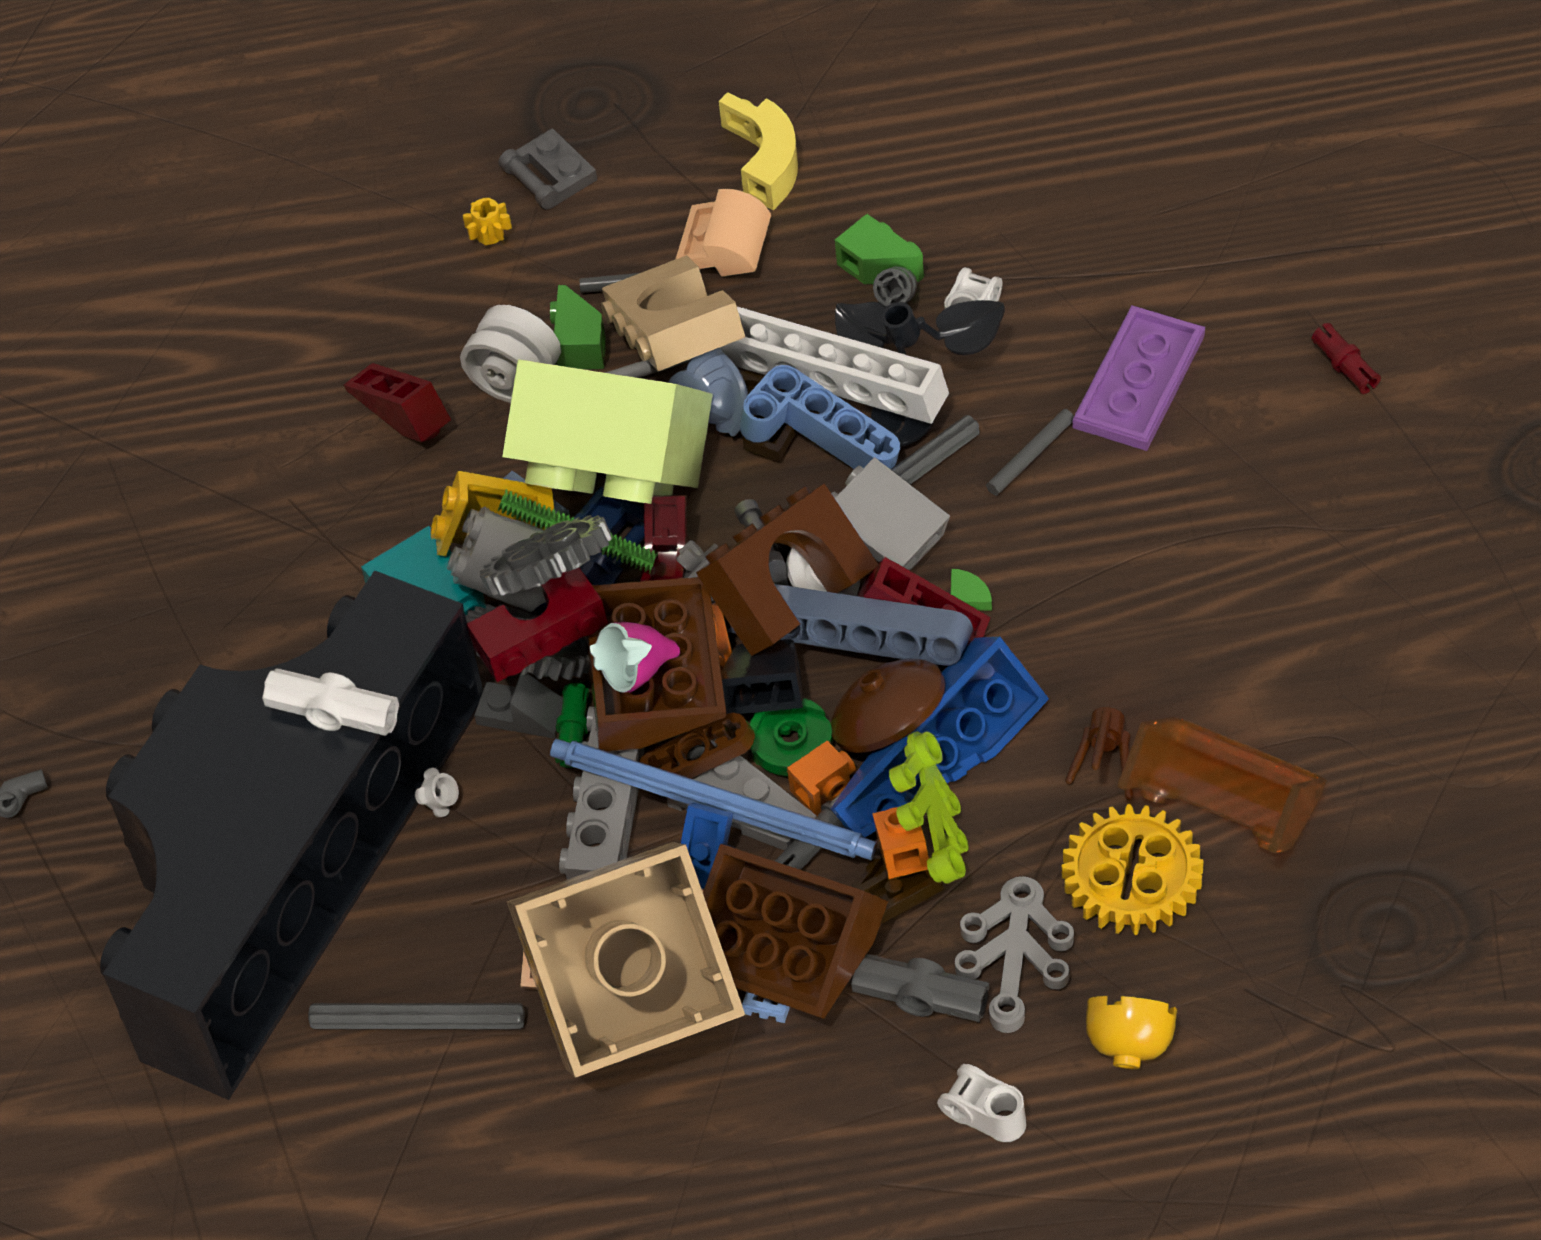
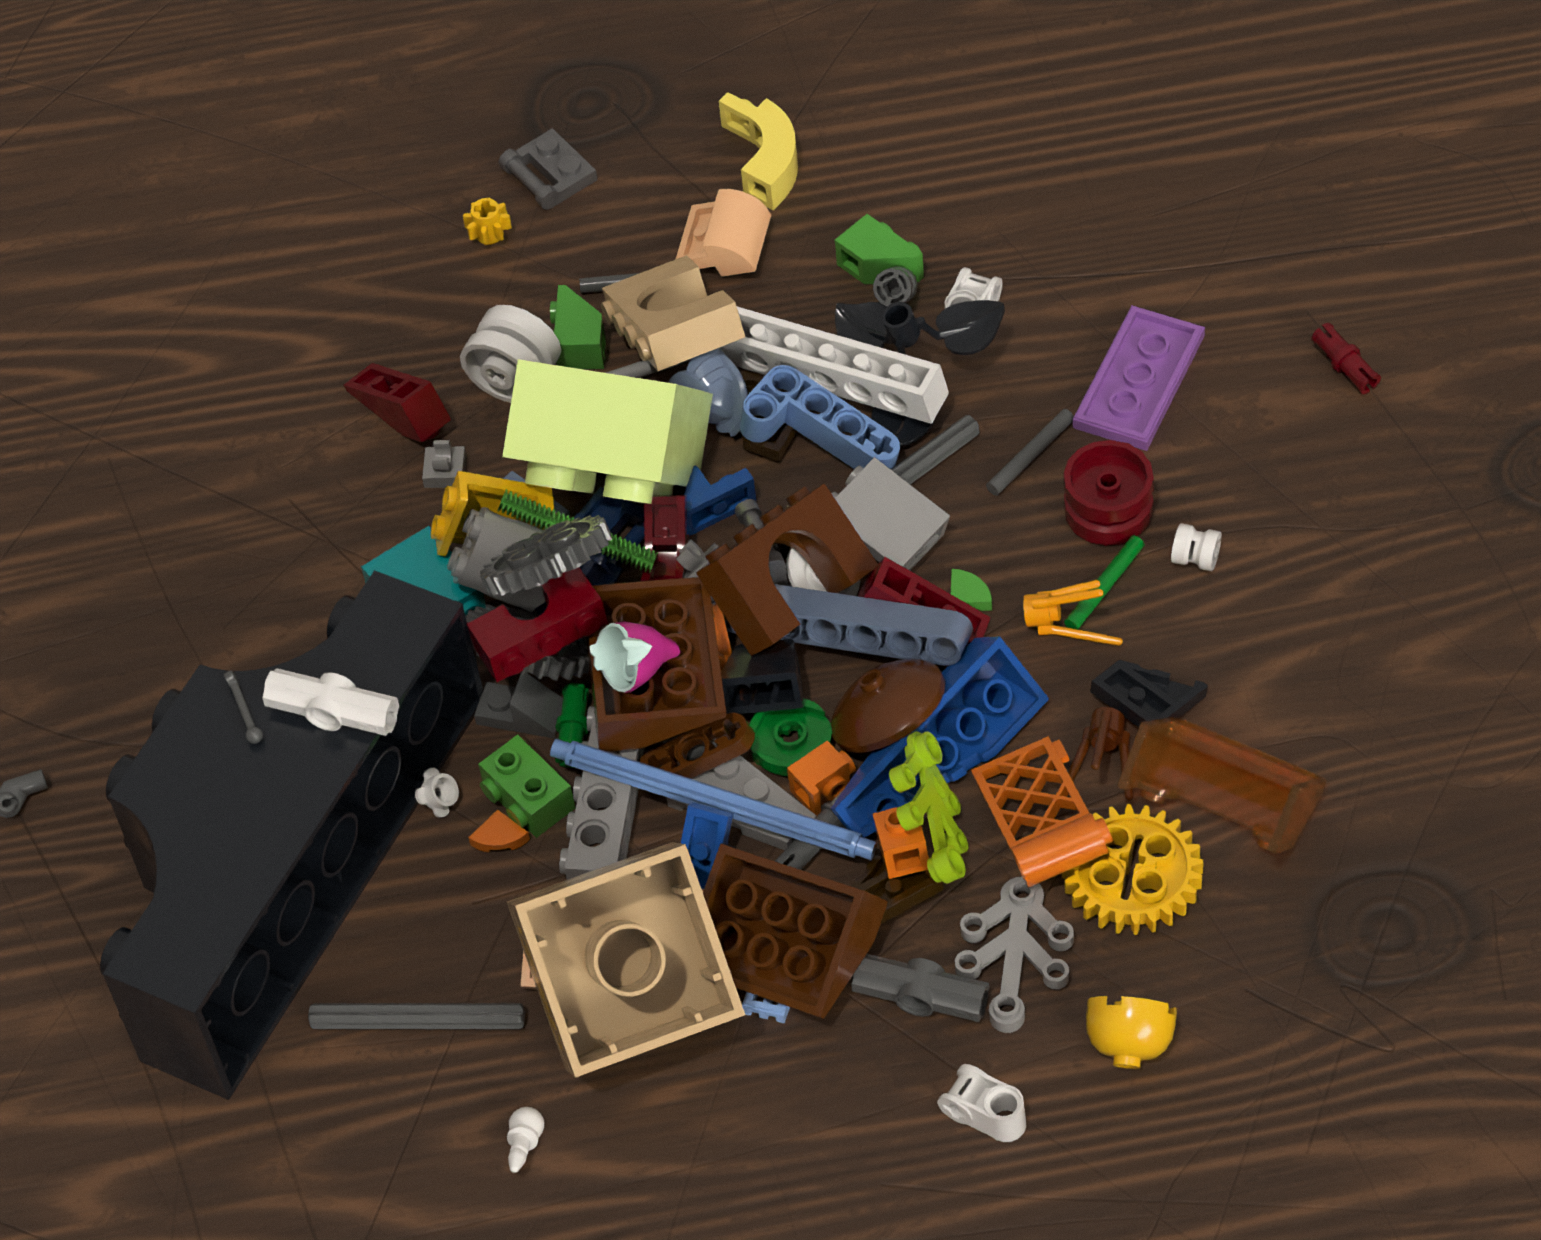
(253, 734): none -> dark grey hinge
(442, 464): none -> light grey tile
(498, 833): none -> orange tile
(523, 1135): none -> white bar
(526, 786): none -> bright green brick
(715, 502): none -> blue slope
(1045, 608): none -> light orange plant
(1055, 843): none -> orange piece
(1107, 580): none -> green bar
(1108, 492): none -> dark red wheel
(1145, 693): none -> black wing
(1196, 547): none -> white wheel

